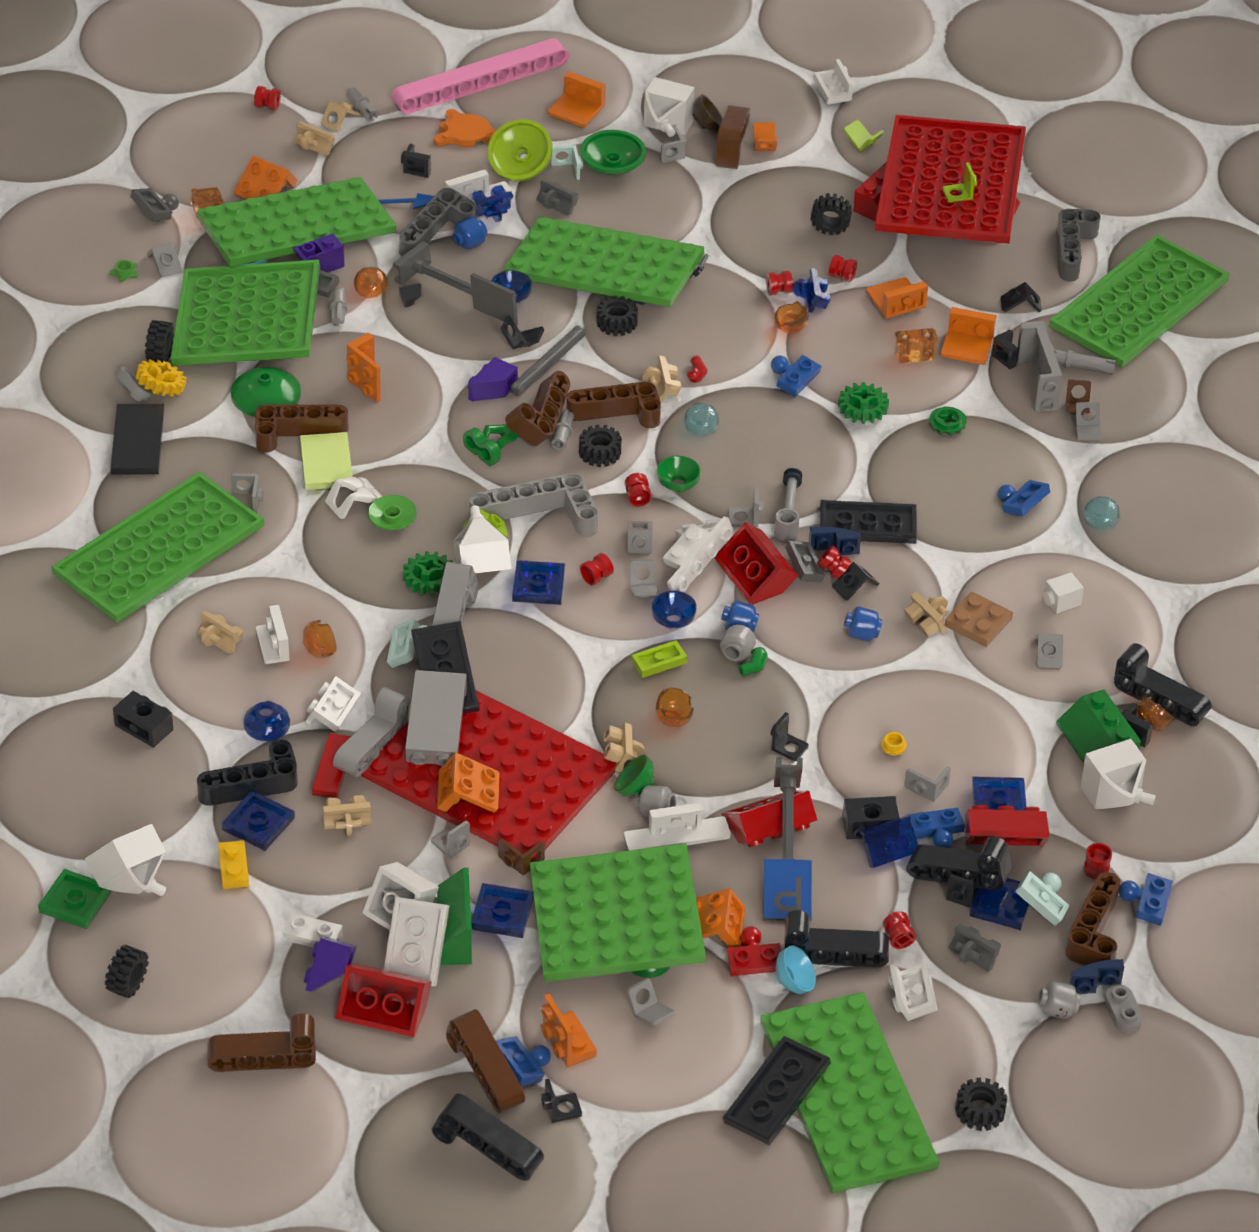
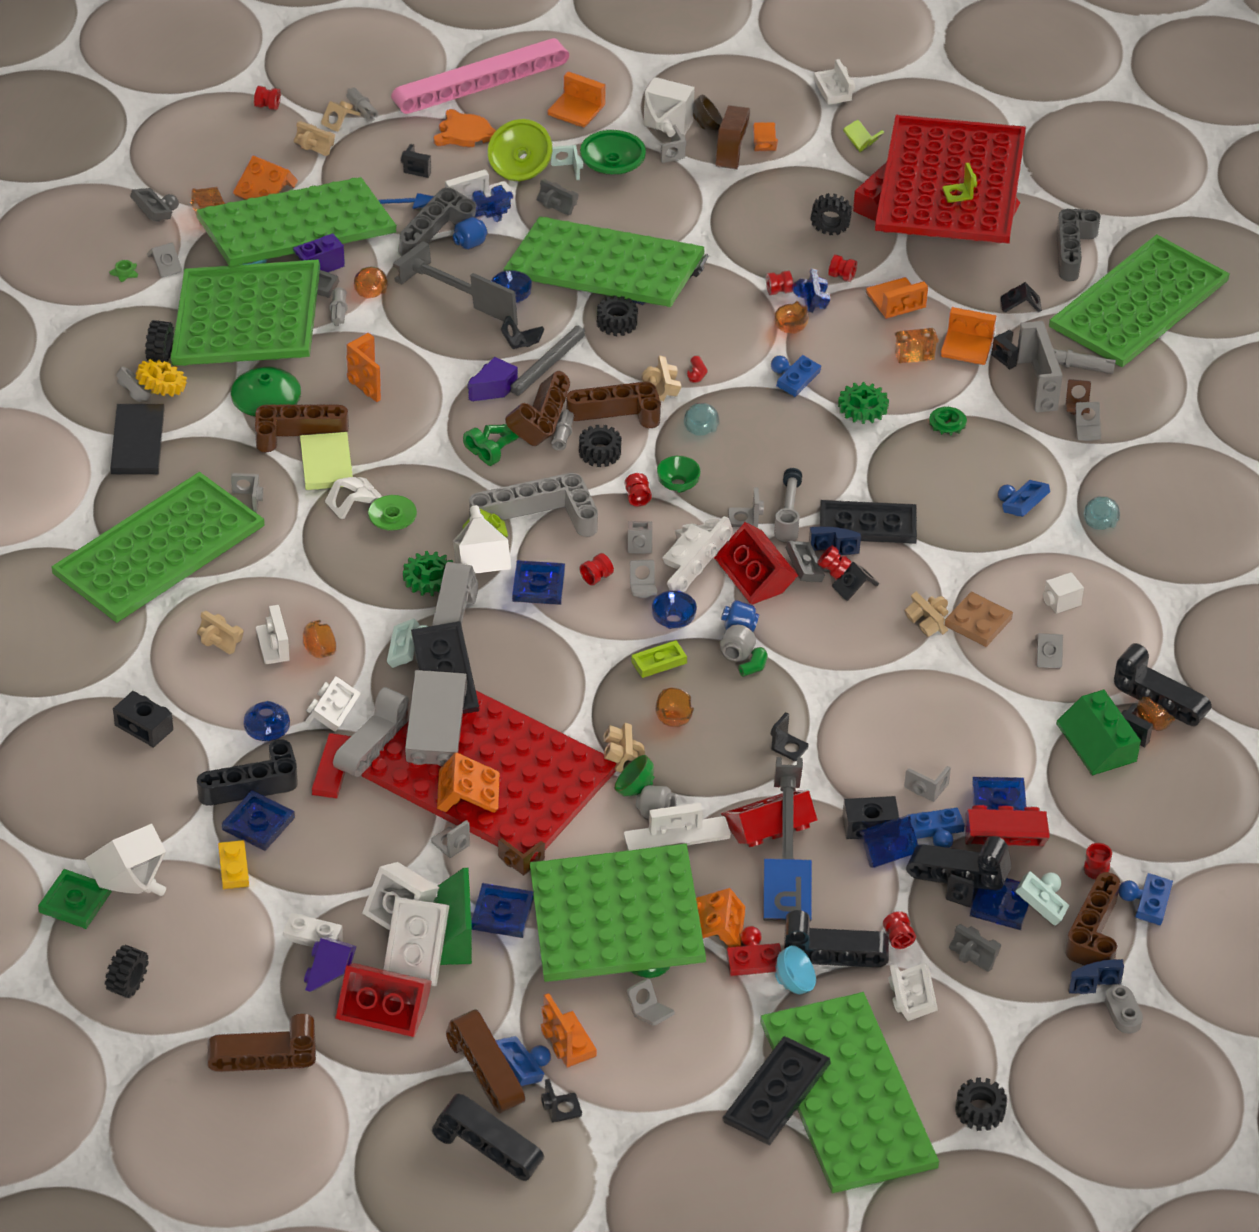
(347, 815): tan hips -> none
(410, 294): black tile -> none
(863, 624): blue head -> none
(894, 744): yellow plate -> none
(1059, 1000): light grey head -> none
(1115, 776): white piece -> none

